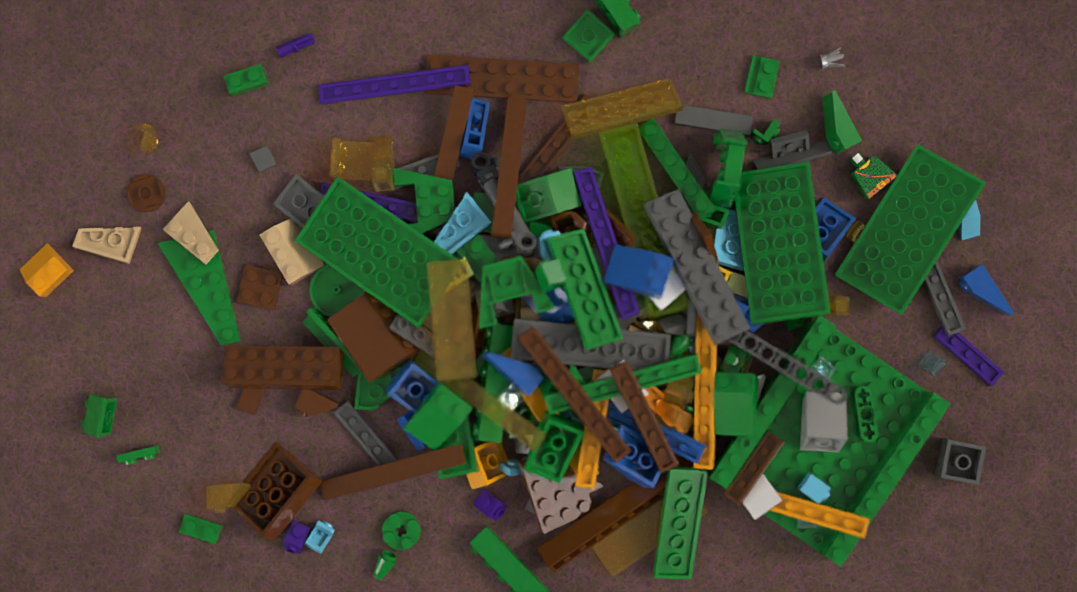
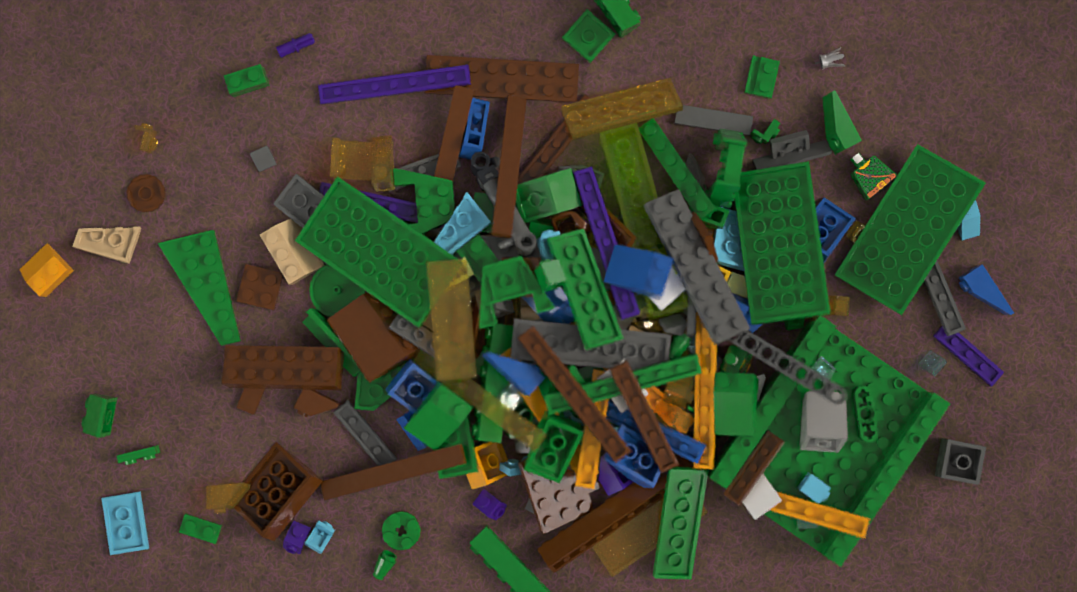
(125, 523): none -> medium azure tile
(191, 234): tan wing -> none
(611, 478): none -> dark purple slope

